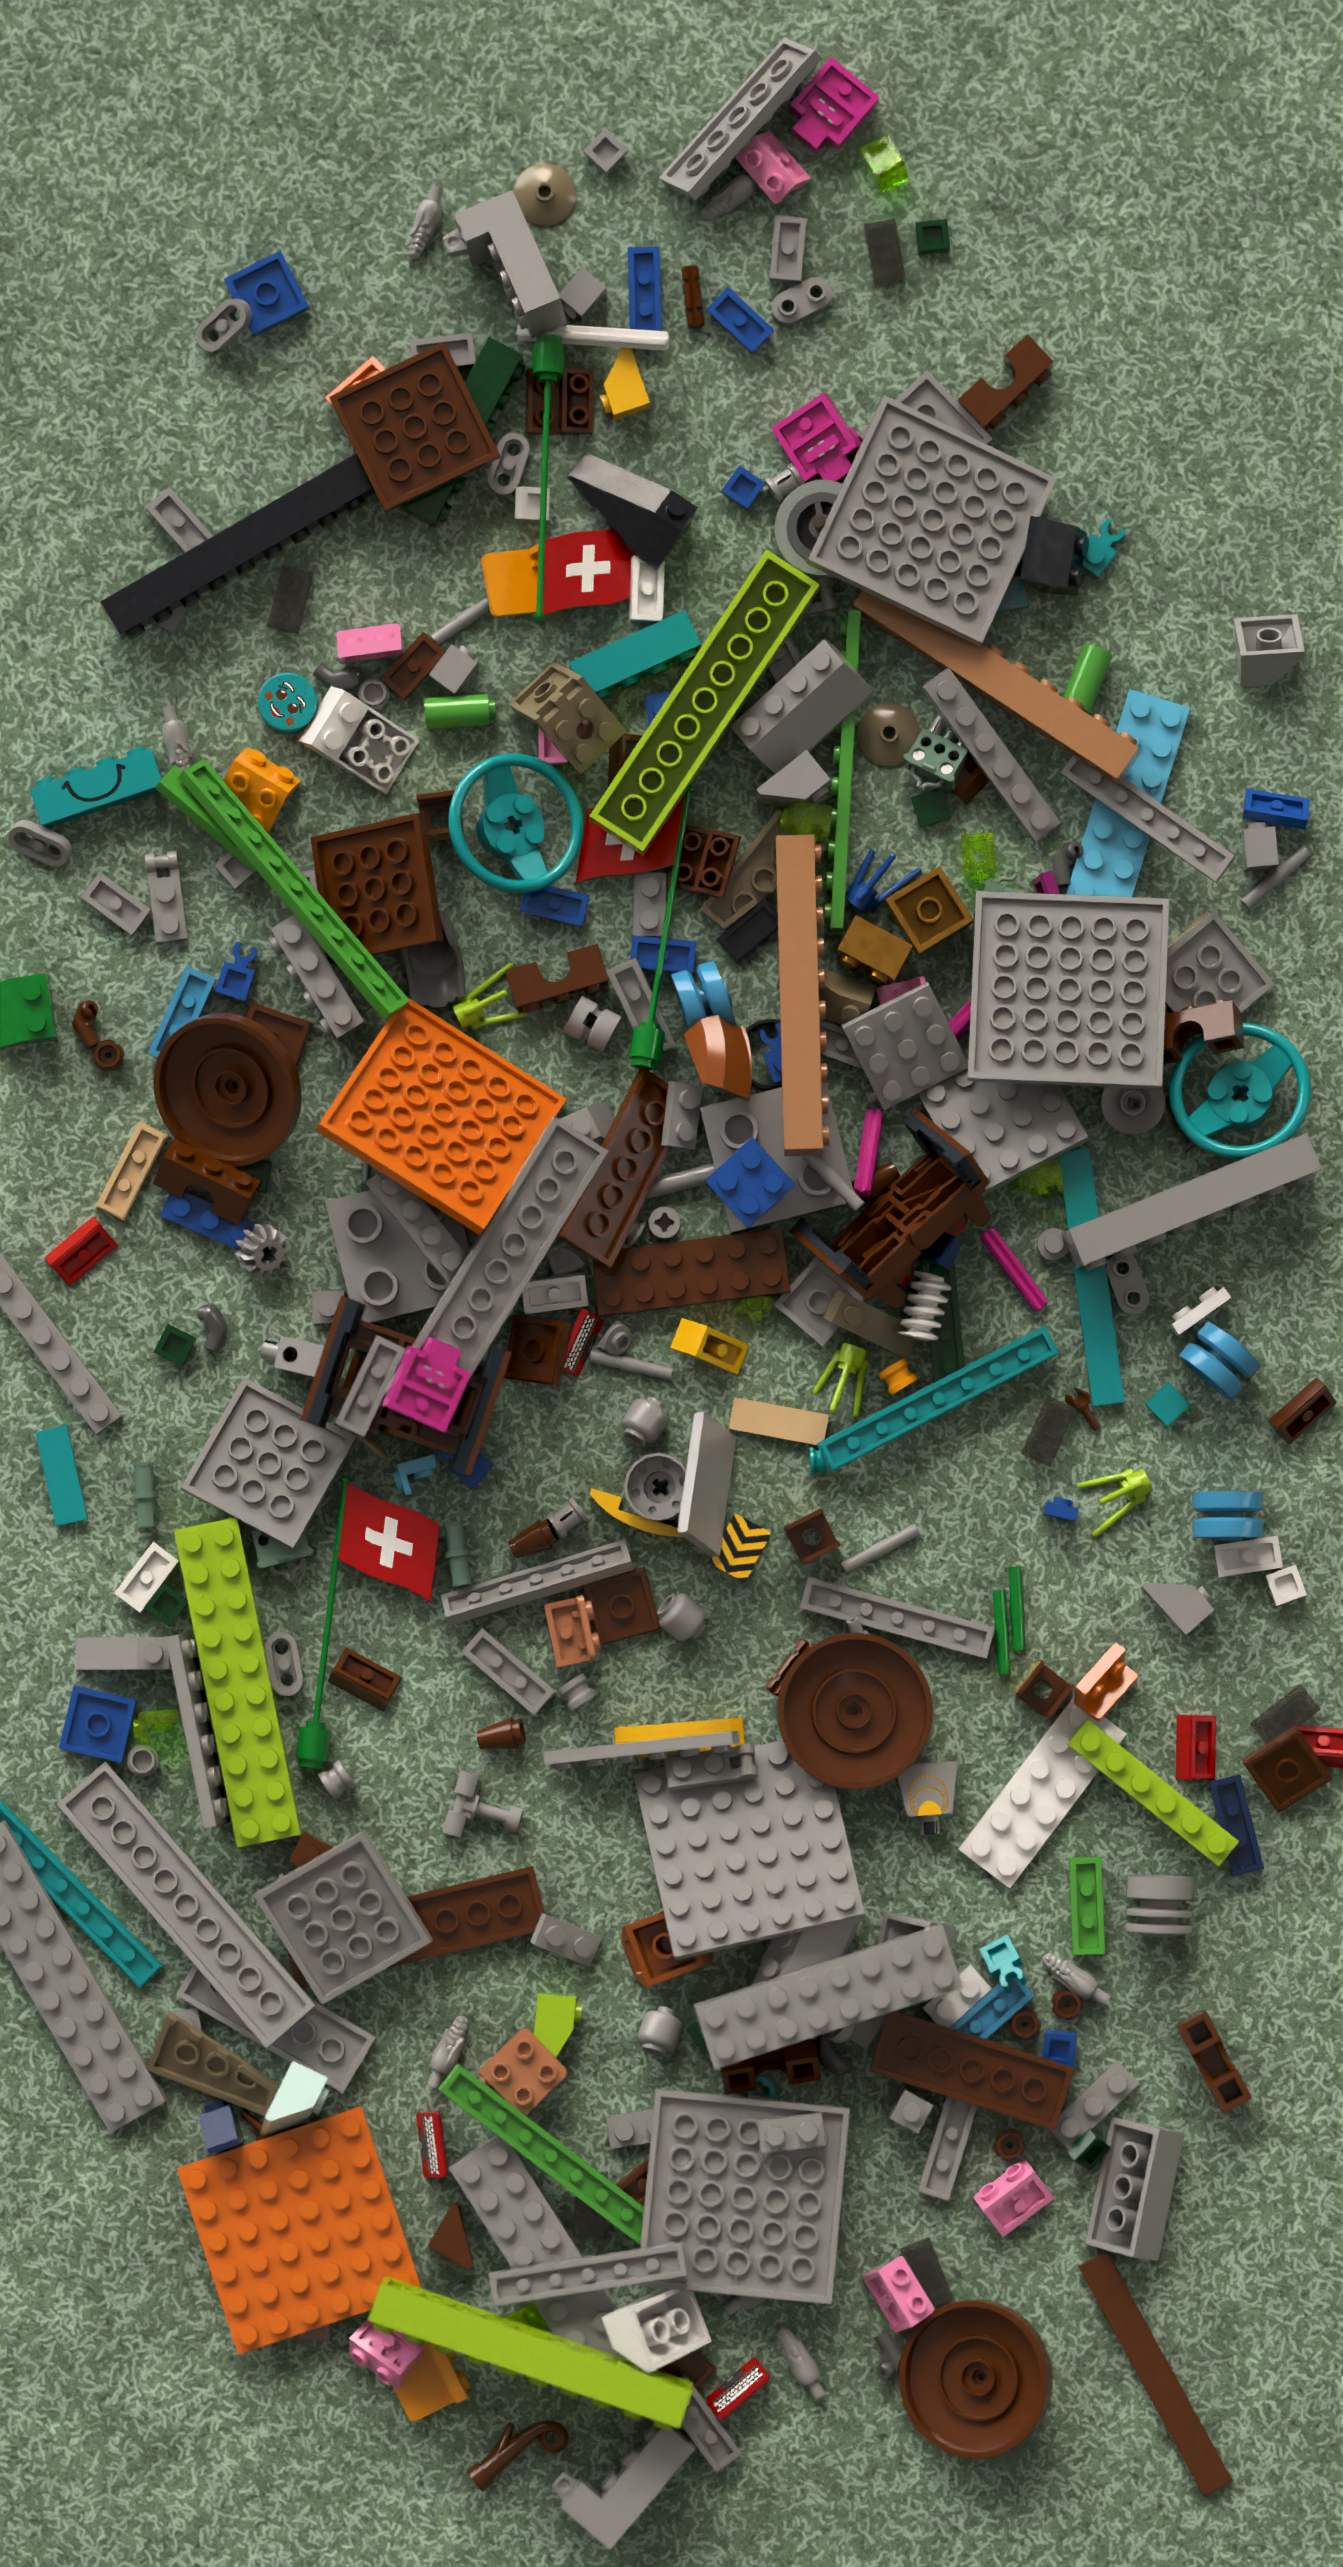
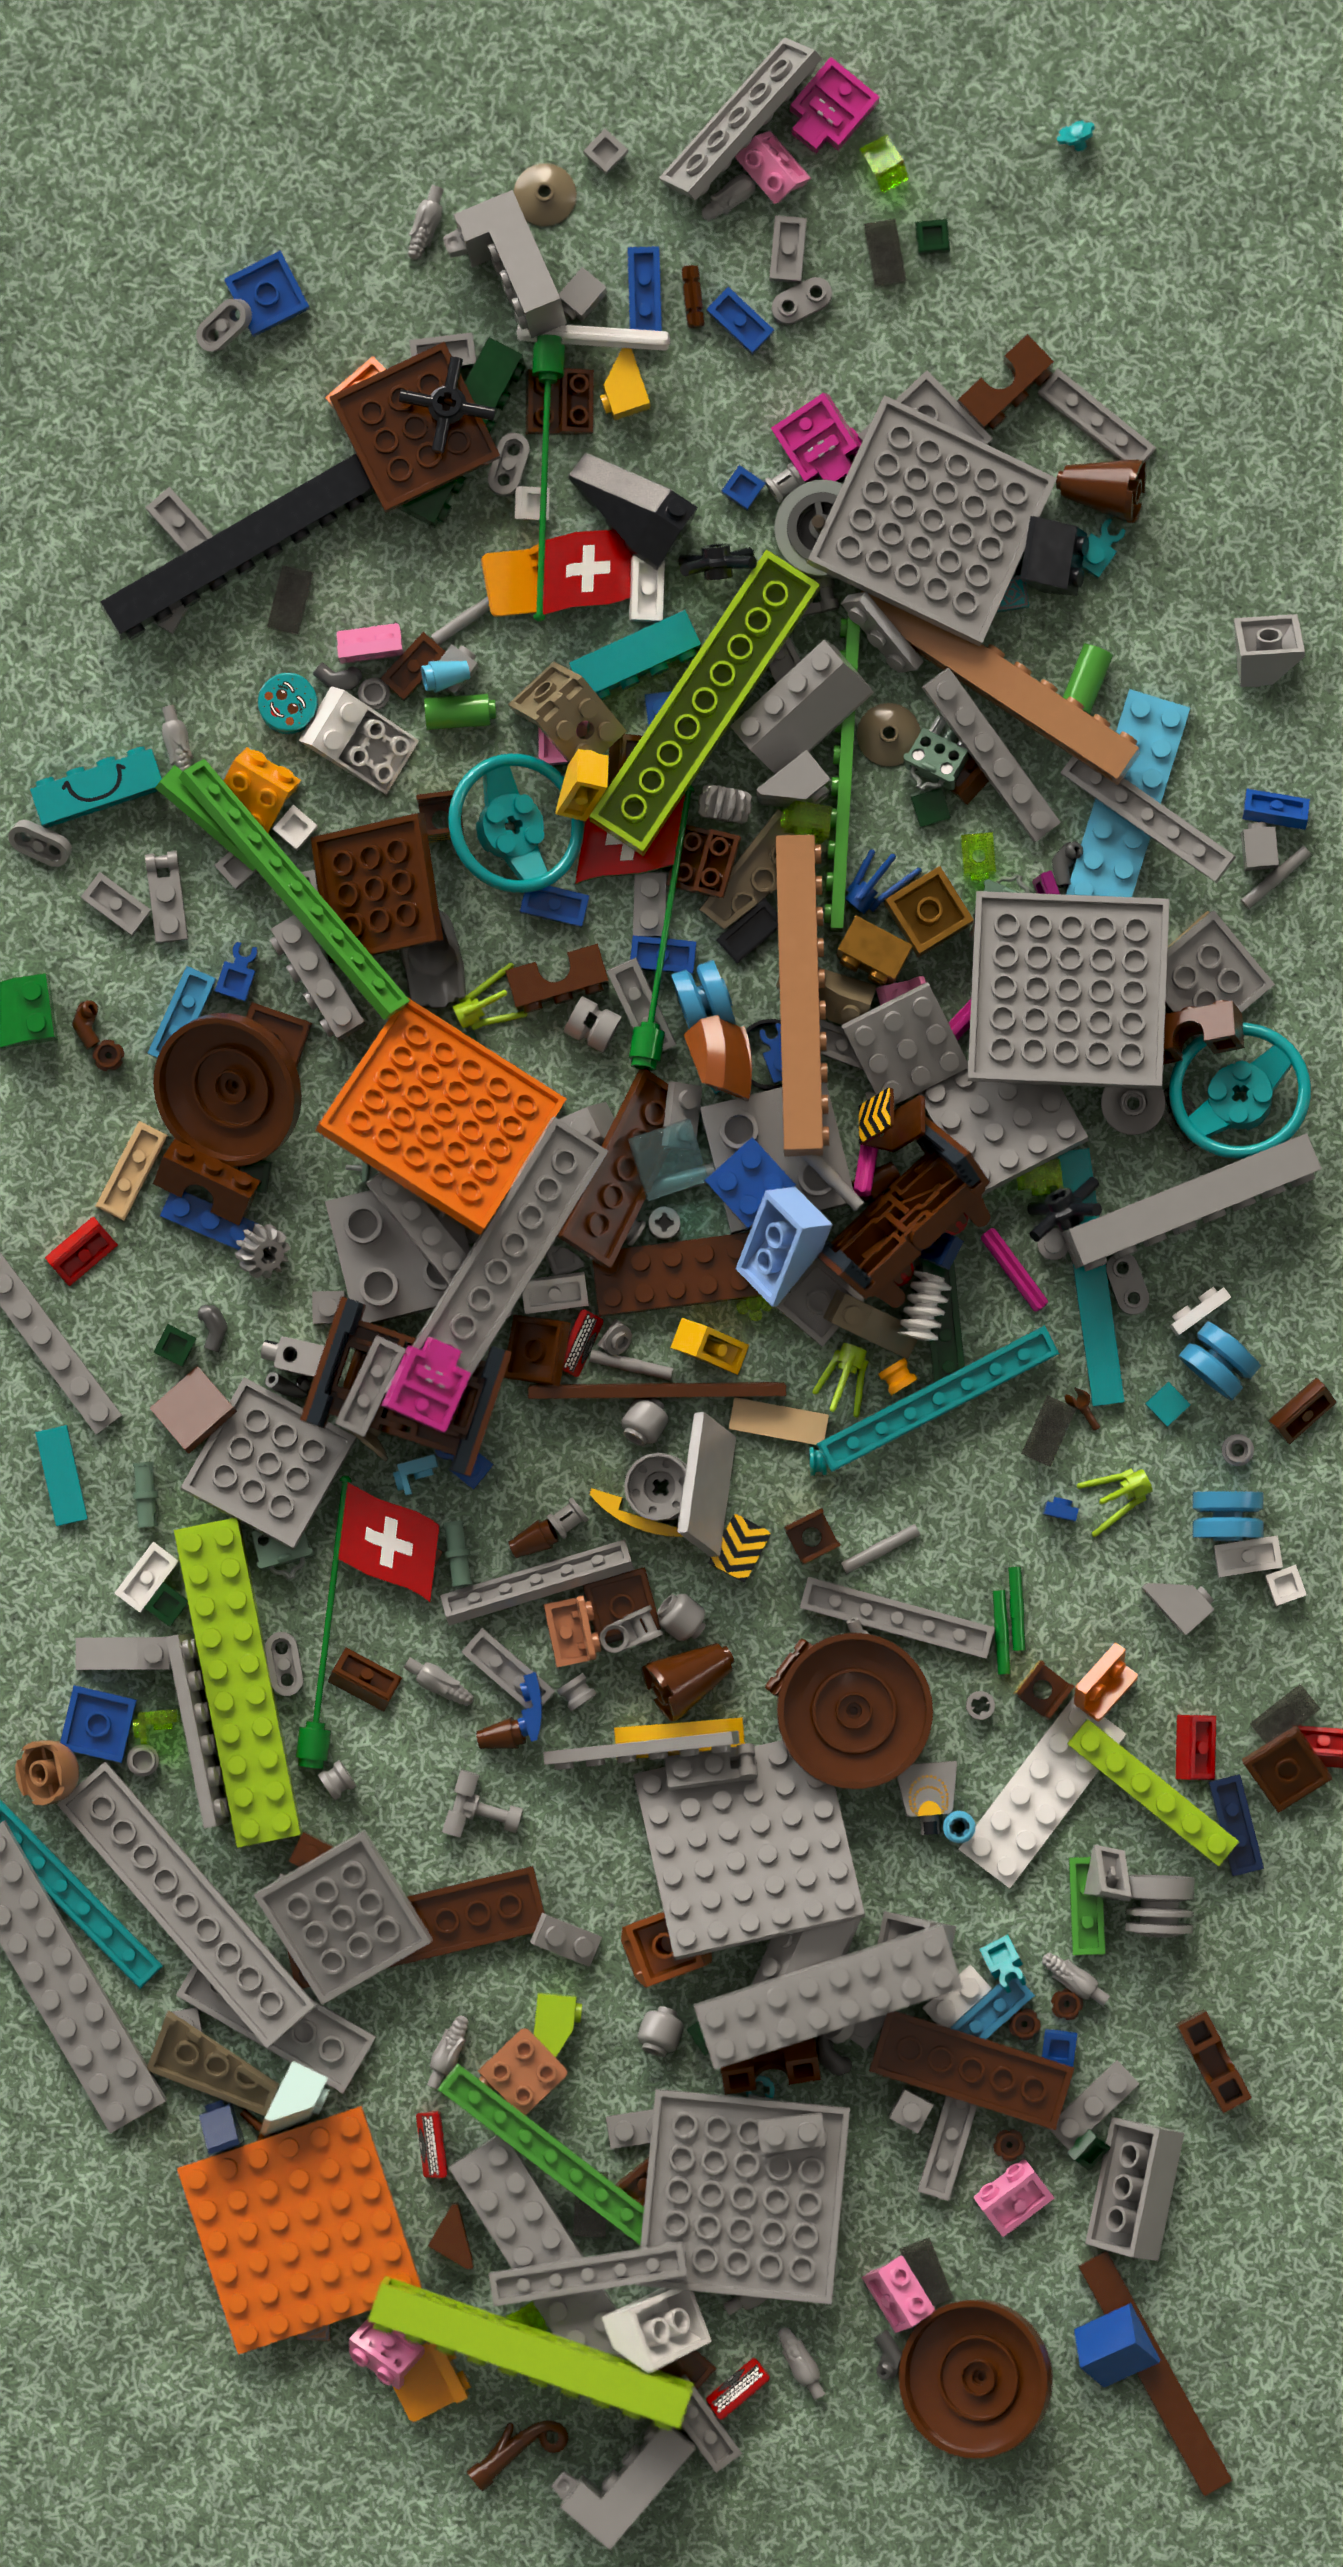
(47, 1772): none -> medium nougat cylinder
(193, 1409): none -> tile
(286, 1387): none -> dark grey arm
(295, 827): none -> white plate
(438, 1681): none -> light grey piece
(444, 674): none -> medium azure cone
(449, 391): none -> black bar
(532, 1717): none -> blue slope
(583, 784): none -> yellow slope
(632, 1630): none -> light grey piece
(644, 1390): none -> reddish brown tile
(668, 1159): none -> clear light blue tile
(686, 1678): none -> reddish brown cone
(717, 561): none -> black bar
(724, 804): none -> light grey gear
(782, 1243): none -> light blue slope
(881, 632): none -> light grey plate
(898, 1125): none -> reddish brown piece
(968, 1831): none -> medium azure cone
(983, 1714): none -> light grey bush
(1064, 1209): none -> black bar
(1076, 135): none -> teal plant
(1094, 418): none -> light grey tile
(1106, 487): none -> reddish brown cone
(1108, 1874): none -> light grey slope
(1114, 2346): none -> blue slope
(1247, 1446): none -> light grey plate

